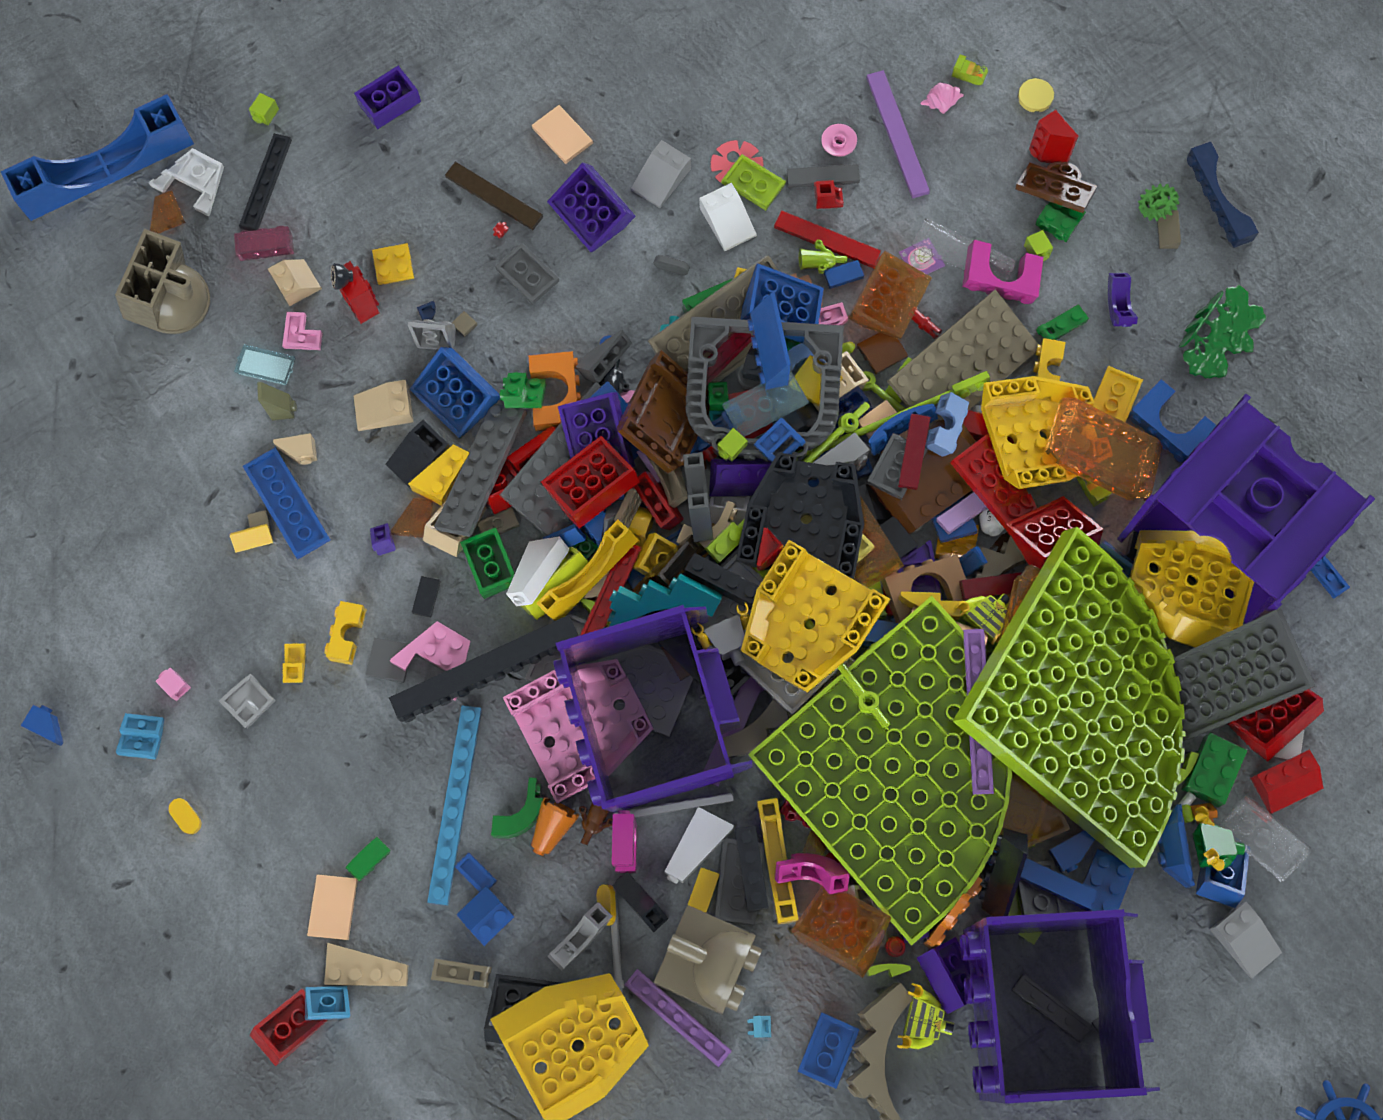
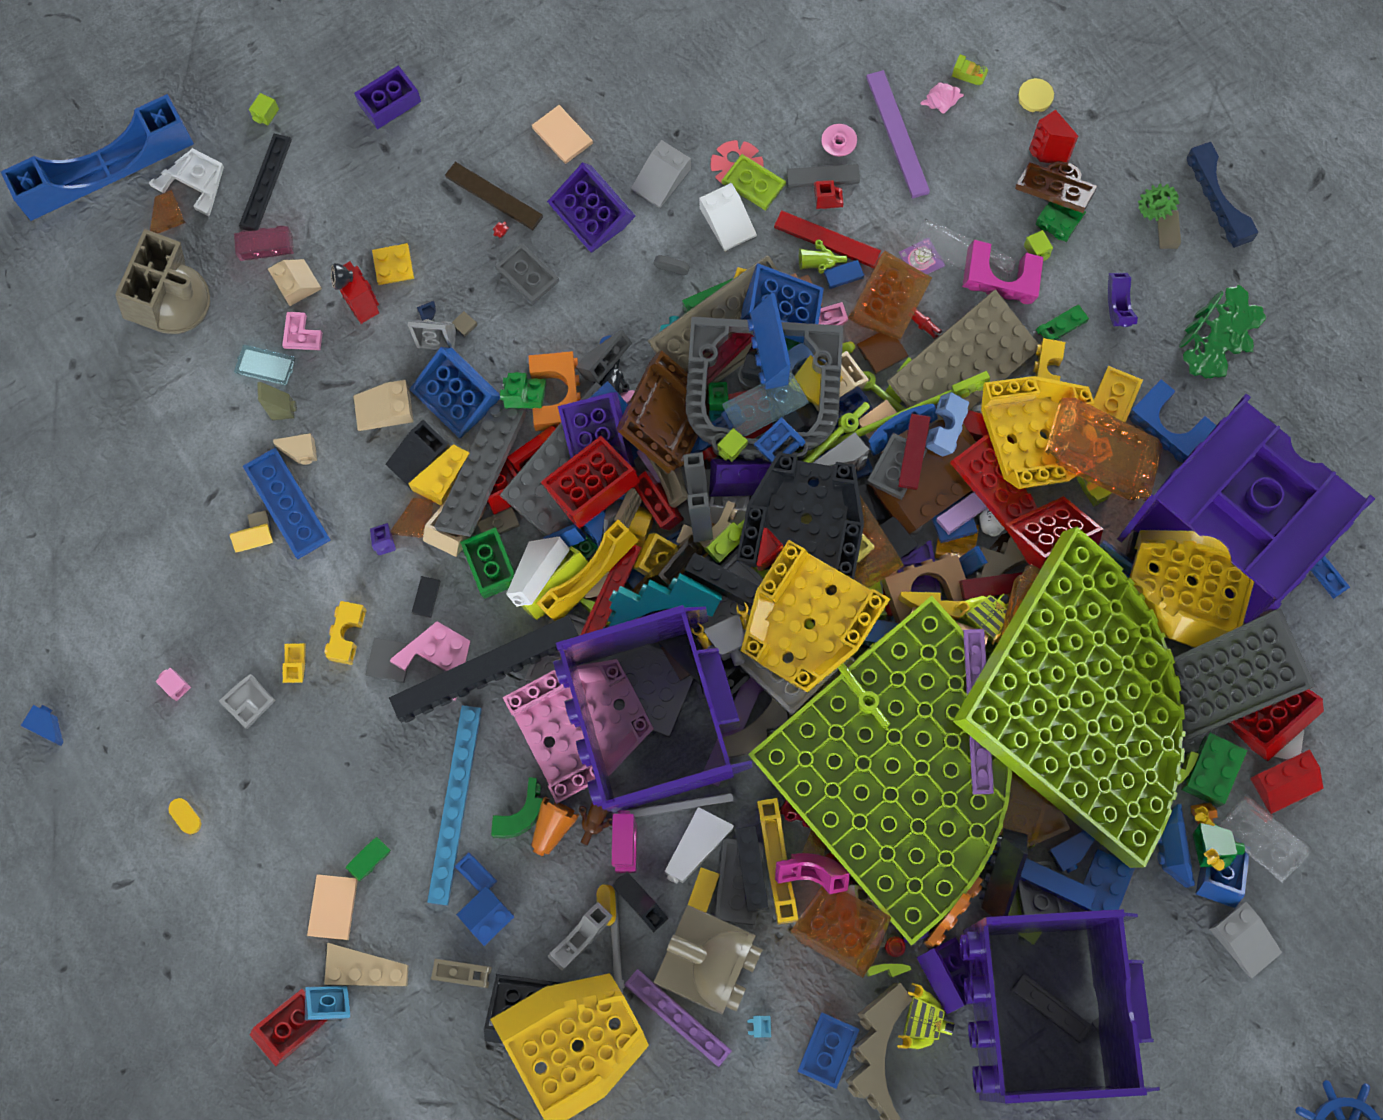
(140, 736): dark azure slope -> none
(1187, 800): arm -> none

